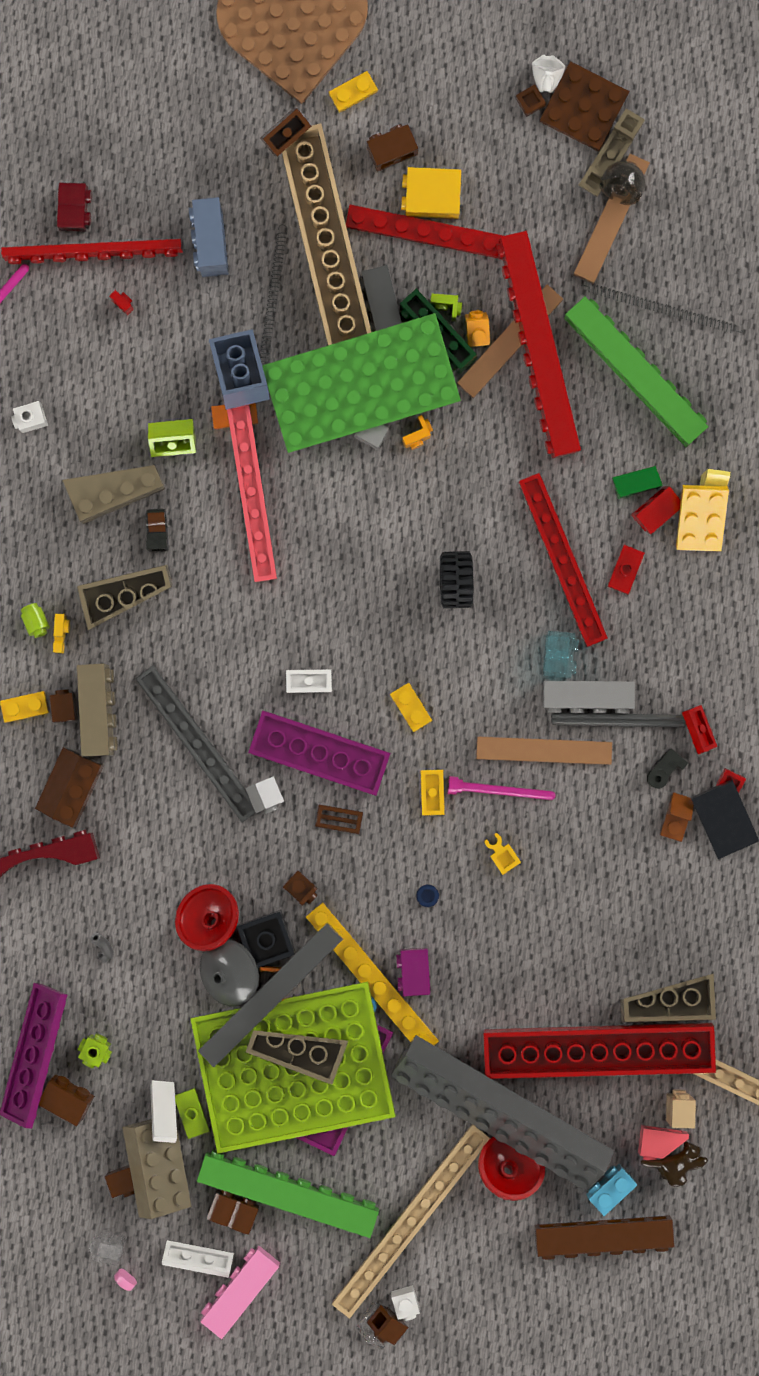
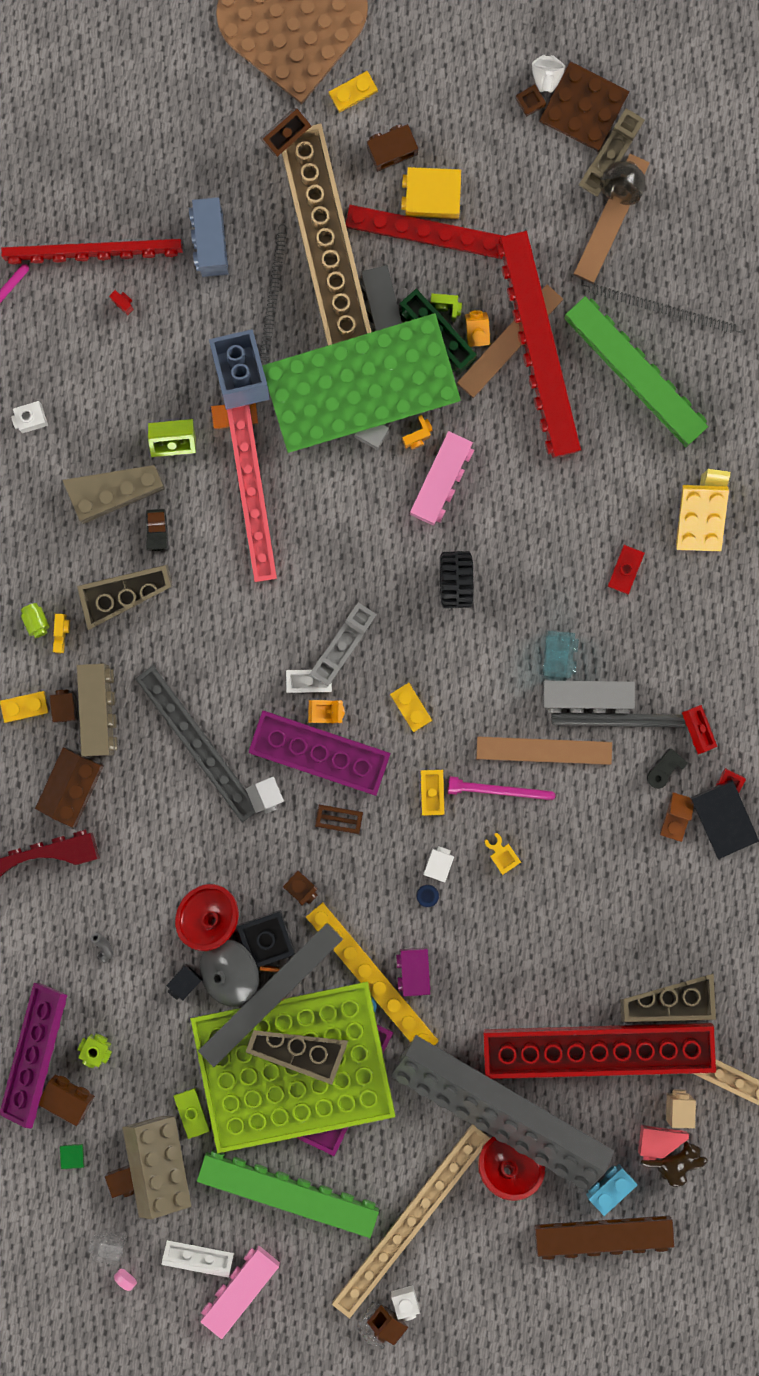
(72, 207): dark red brick -> none
(72, 1156): none -> green tile
(163, 1111): white tile -> none
(183, 983): none -> black brick
(233, 1211): reddish brown brick -> none
(325, 711): none -> light orange bracket
(343, 644): none -> light grey slope
(439, 864): none -> white brick
(441, 478): none -> bright pink brick
(562, 560): red plate -> none
(637, 482): green slope -> none
(657, 509): red hinge -> none

